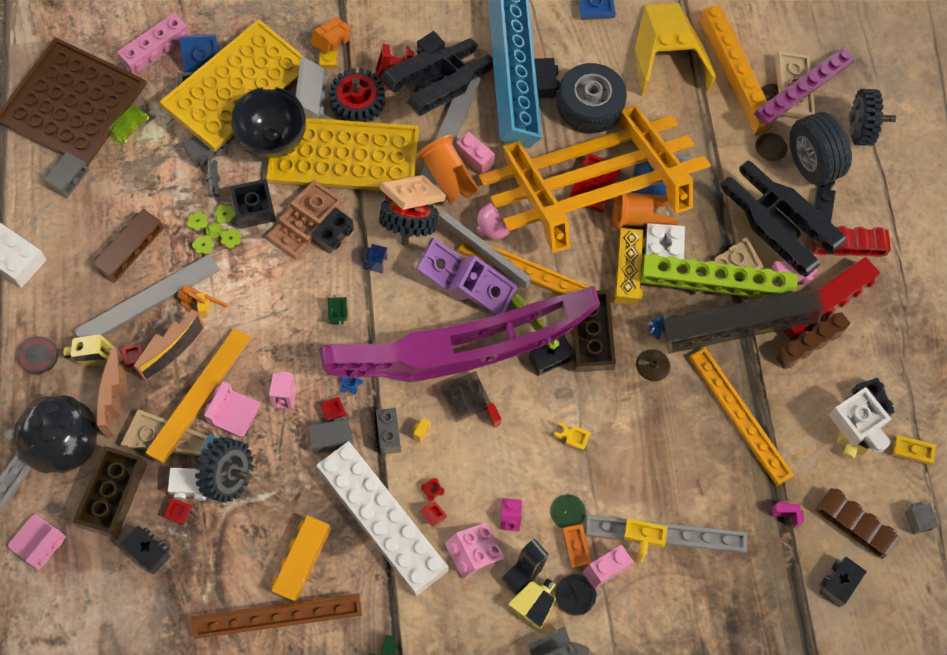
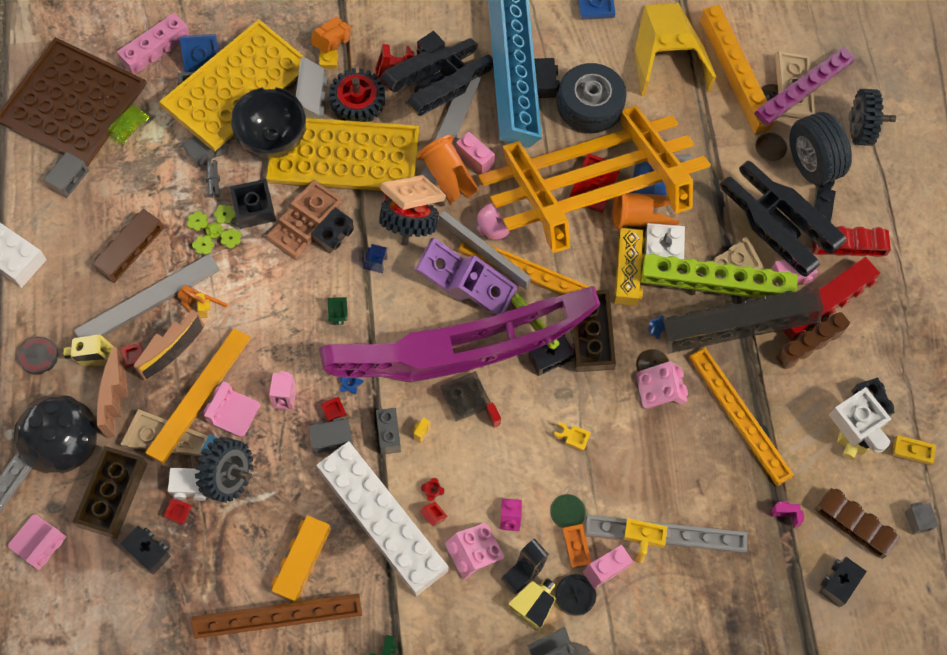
(661, 385): none -> bright pink bracket

